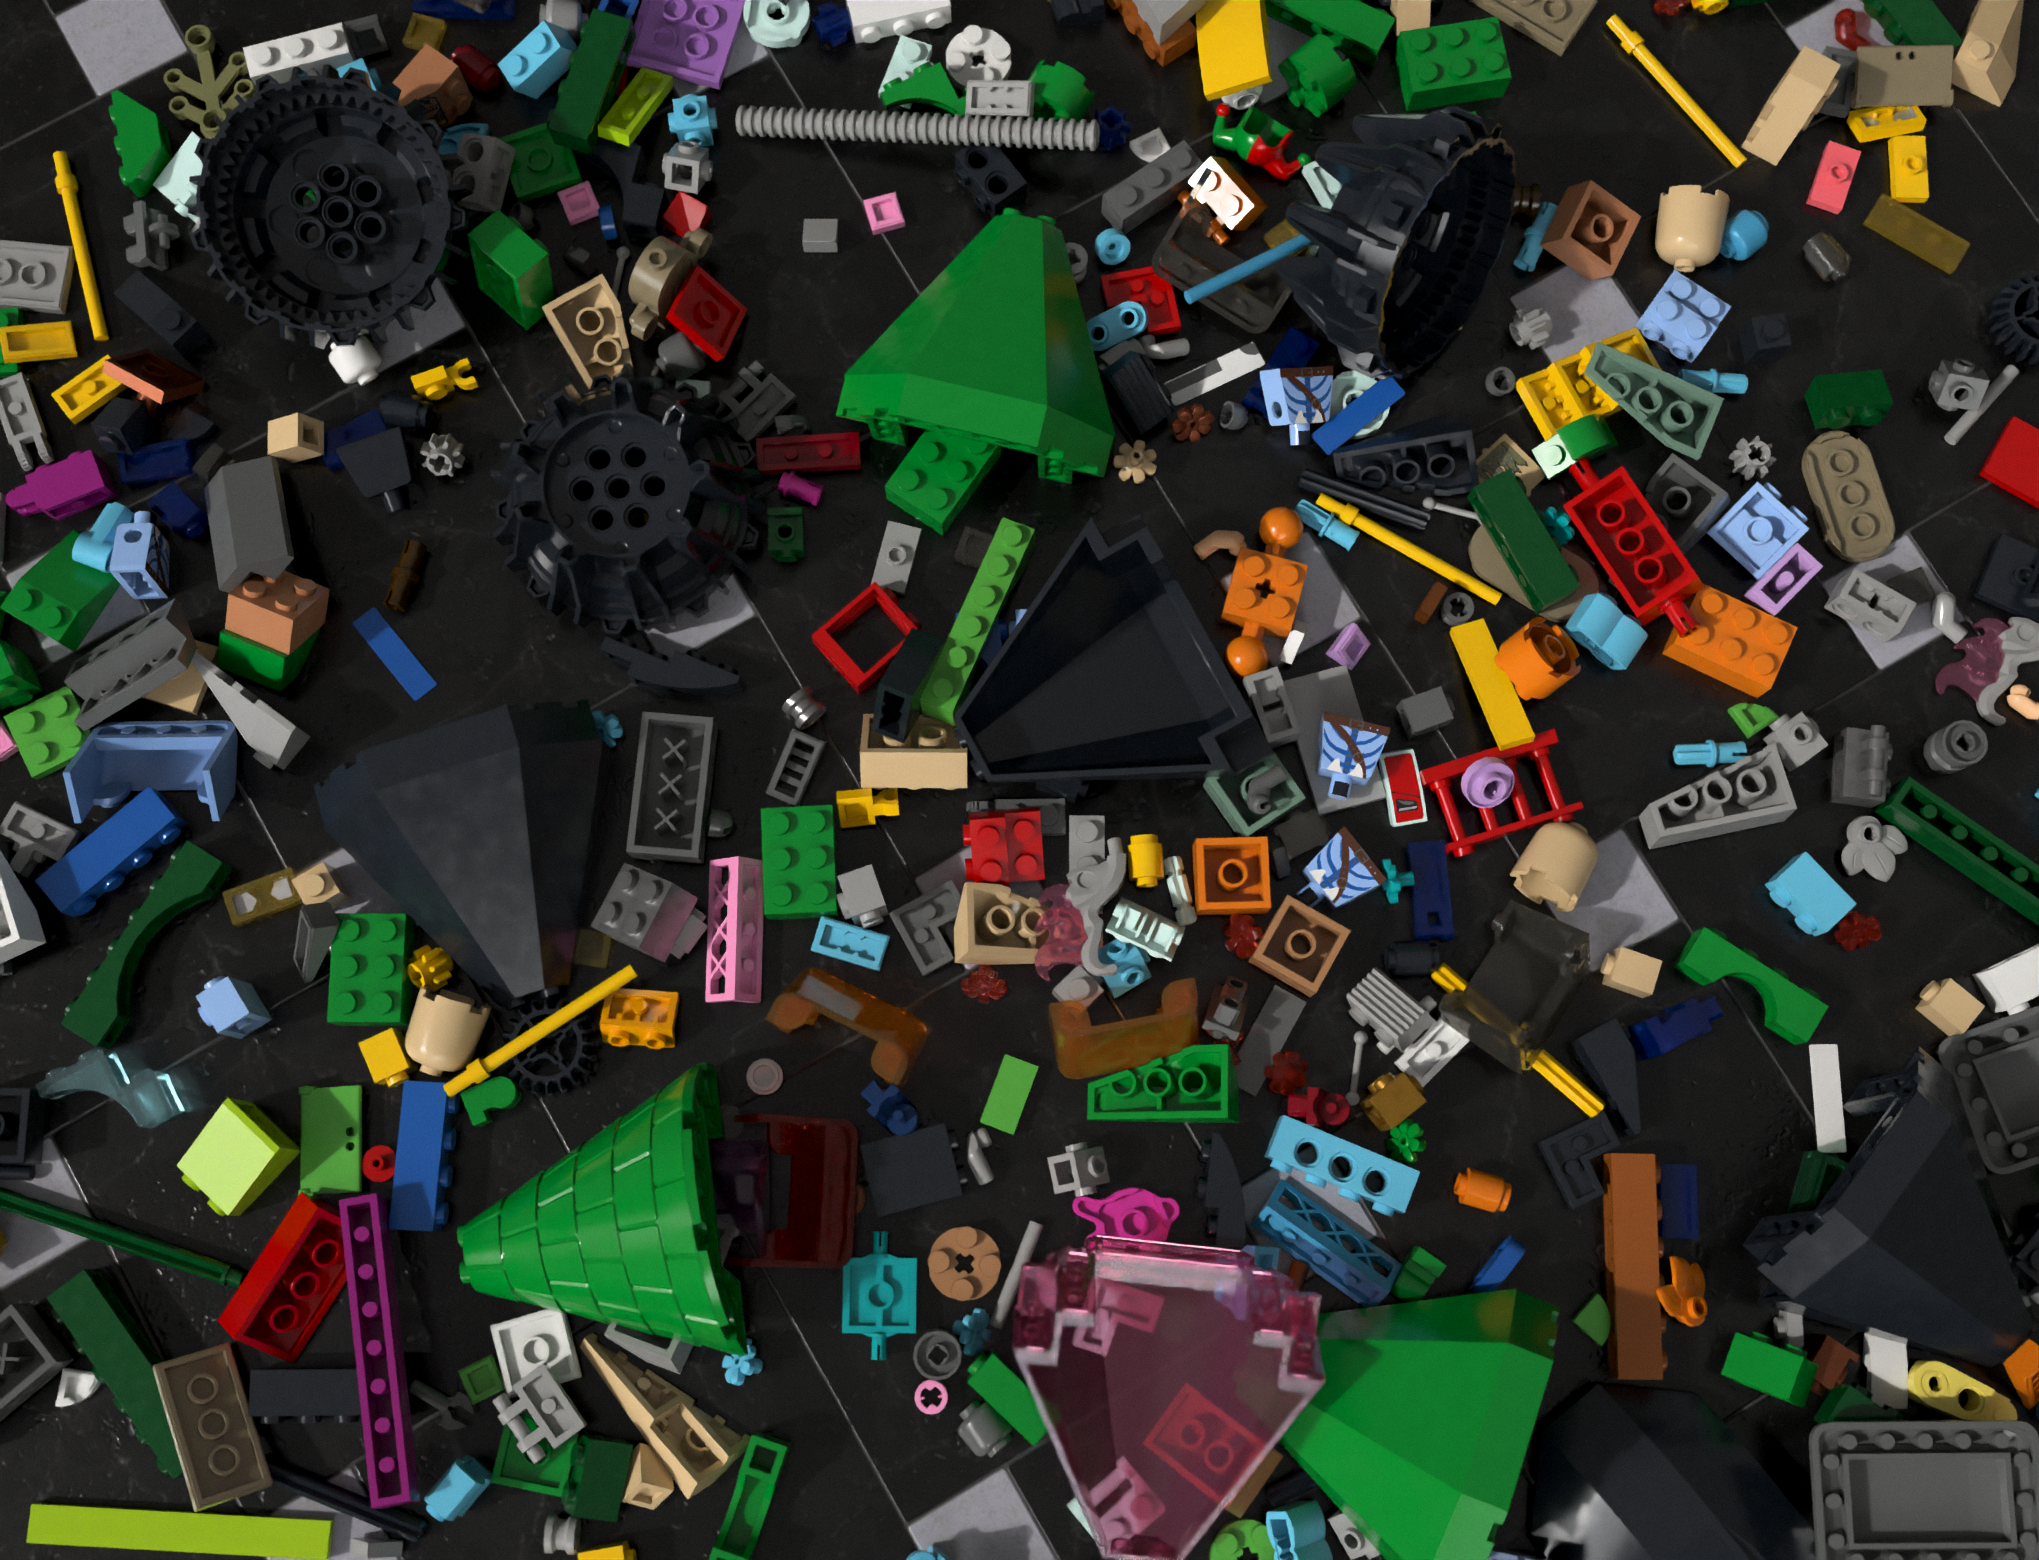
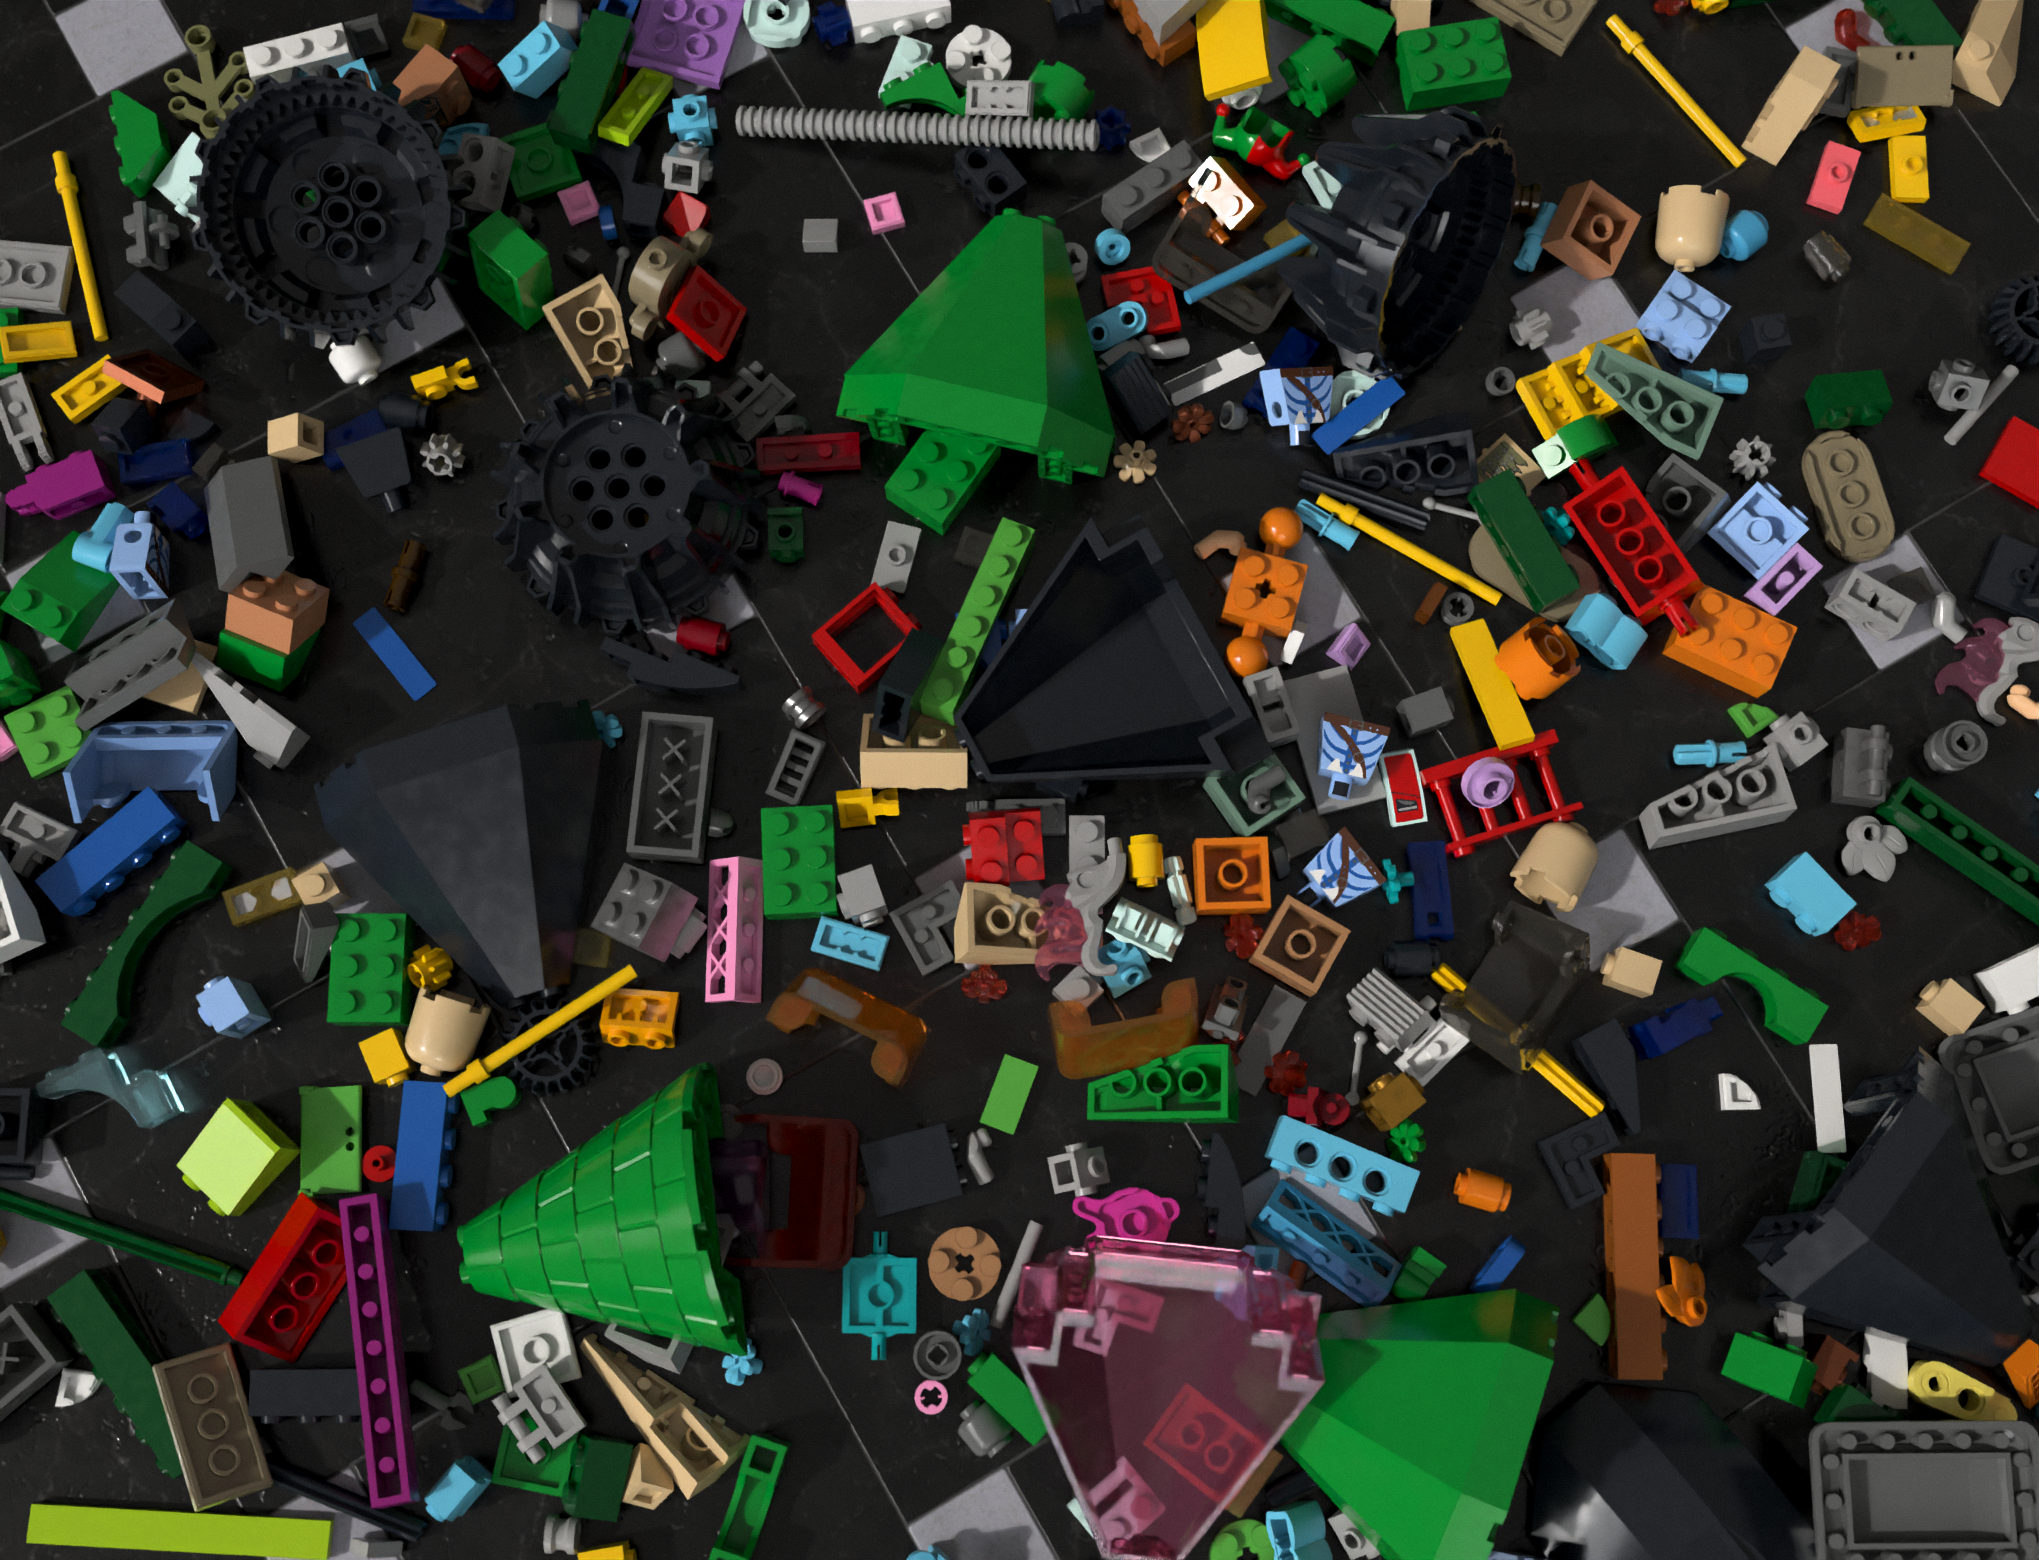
(703, 635): none -> dark red brick
(891, 1108): dark blue hips -> none
(1736, 1094): none -> white tile

